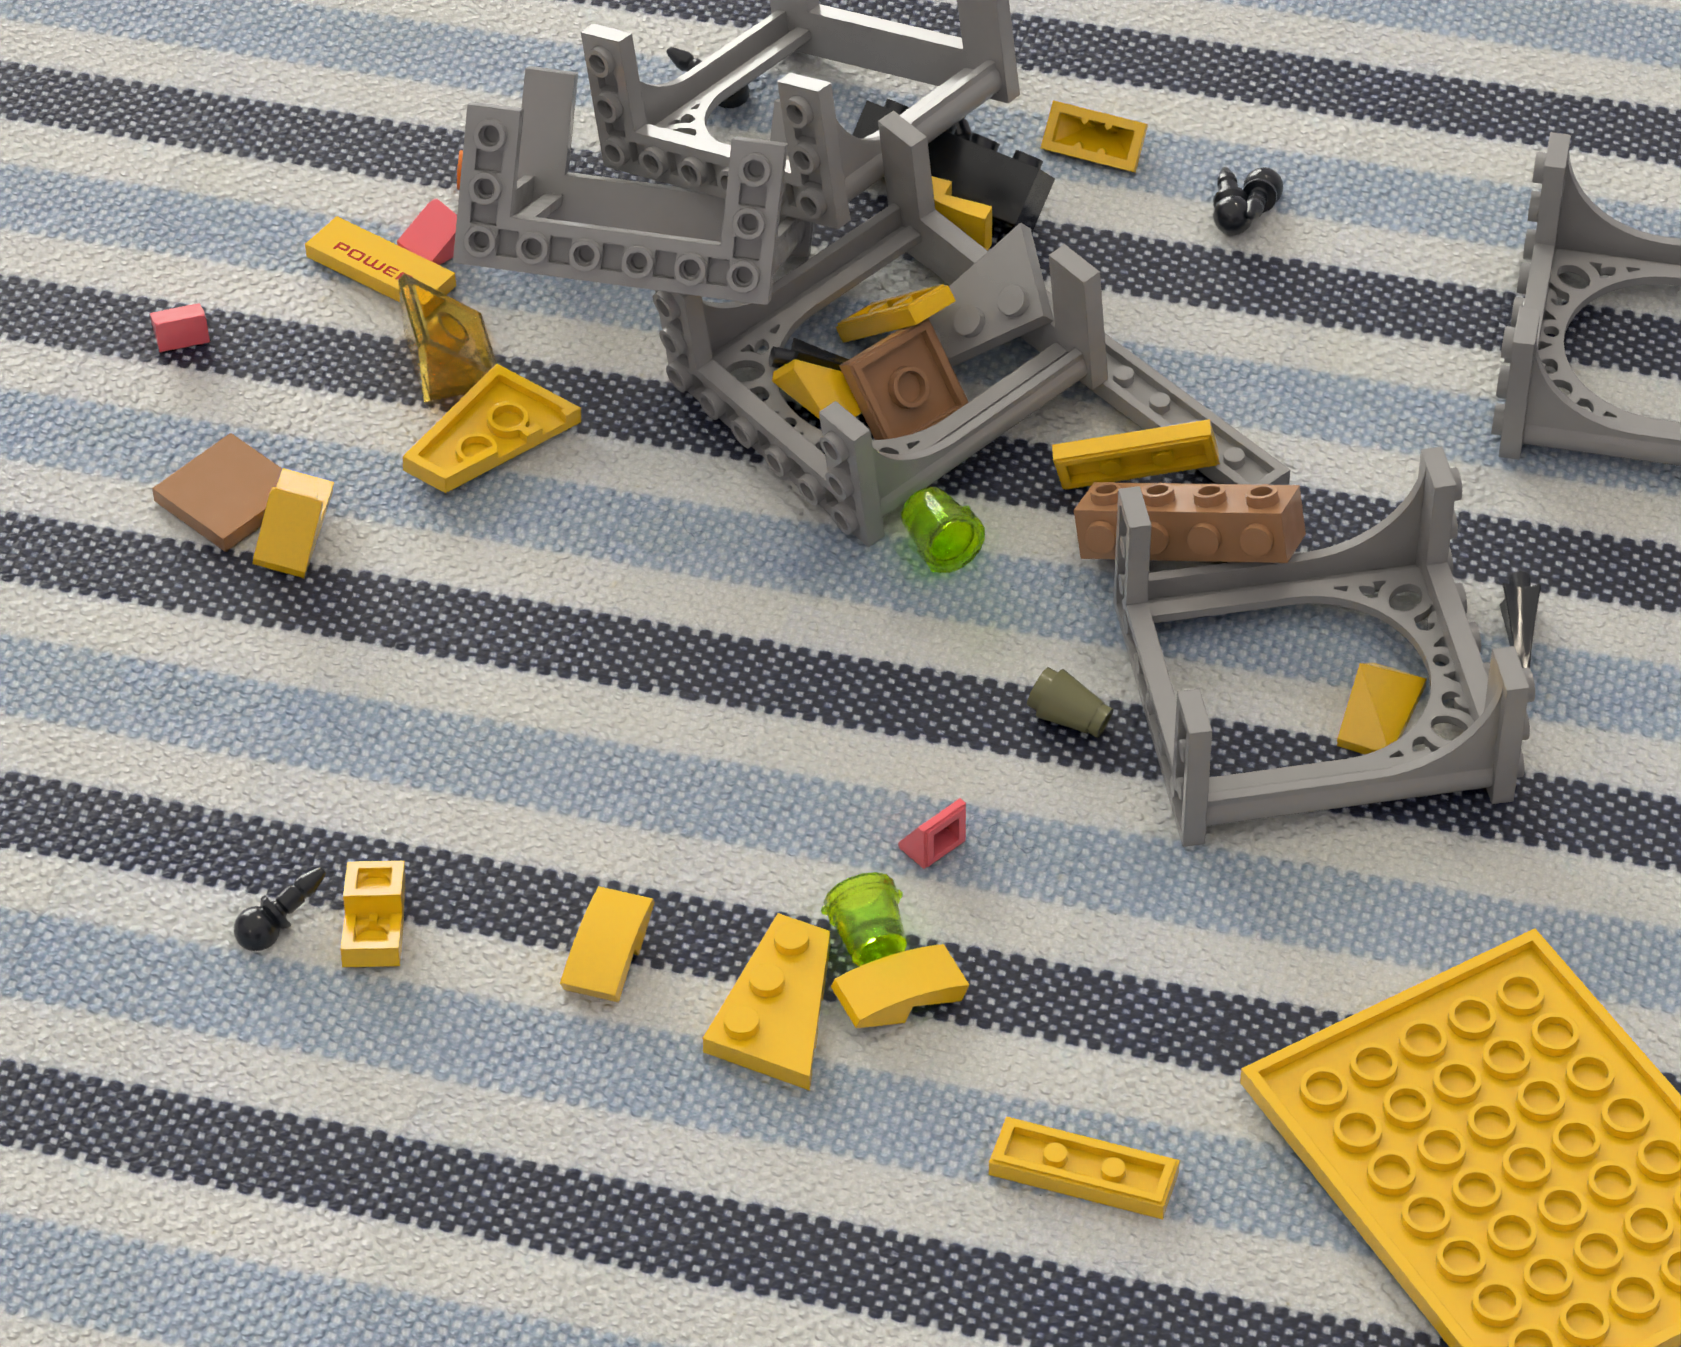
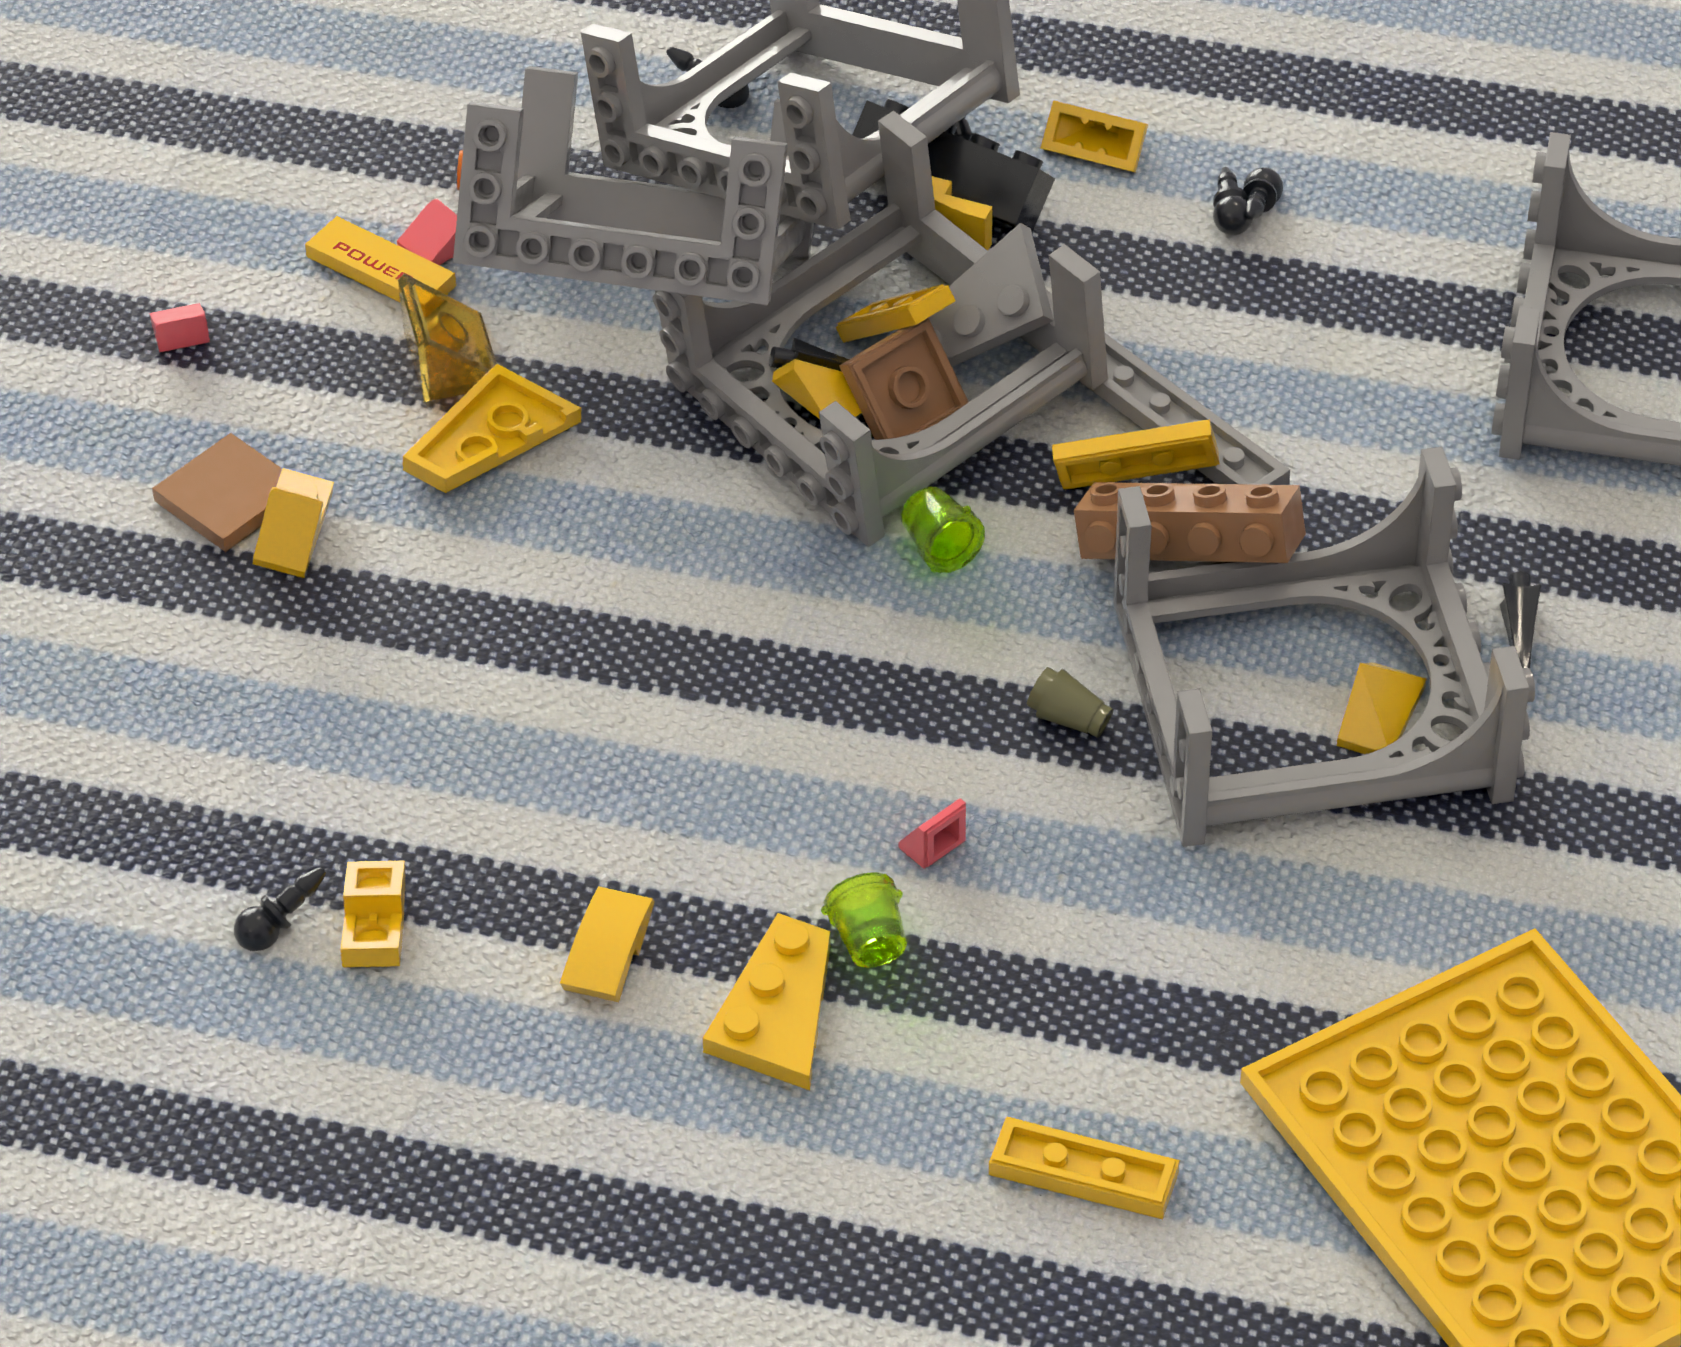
(891, 986): yellow slope -> none

